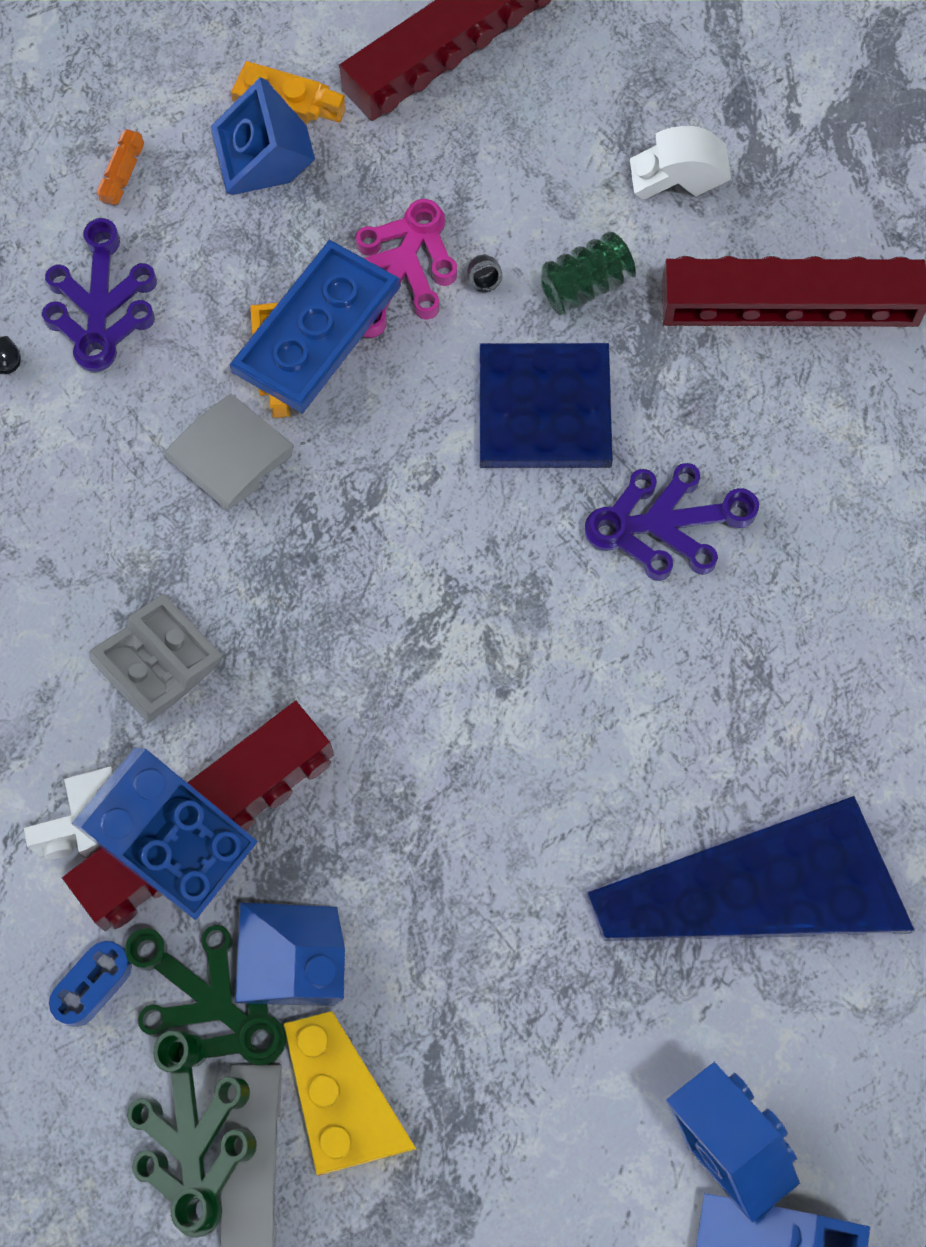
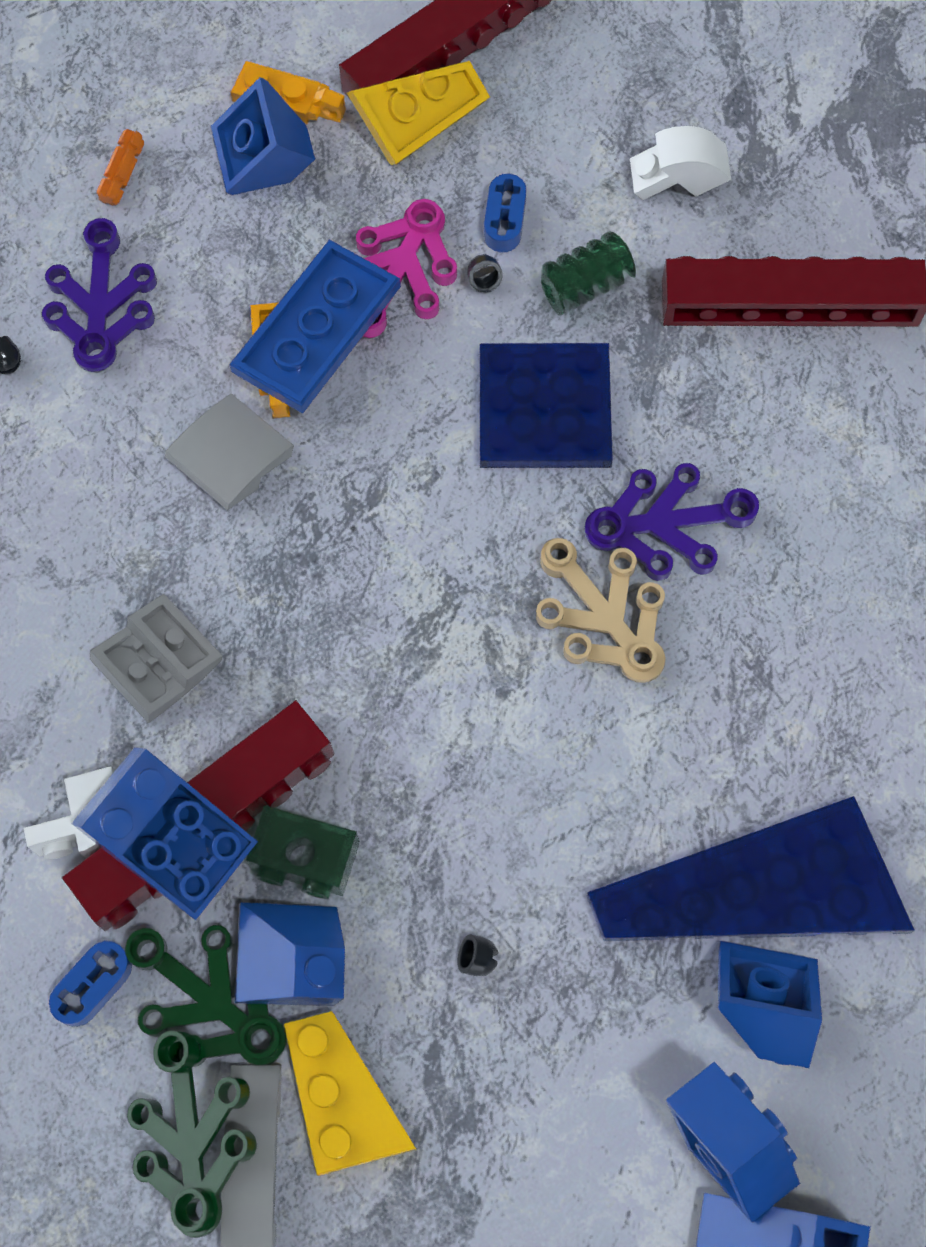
(283, 832): none -> clear green brick
(417, 107): none -> yellow wing
(476, 956): none -> black hinge
(513, 214): none -> blue beam
(603, 614): none -> tan plant
(771, 1001): none -> blue slope

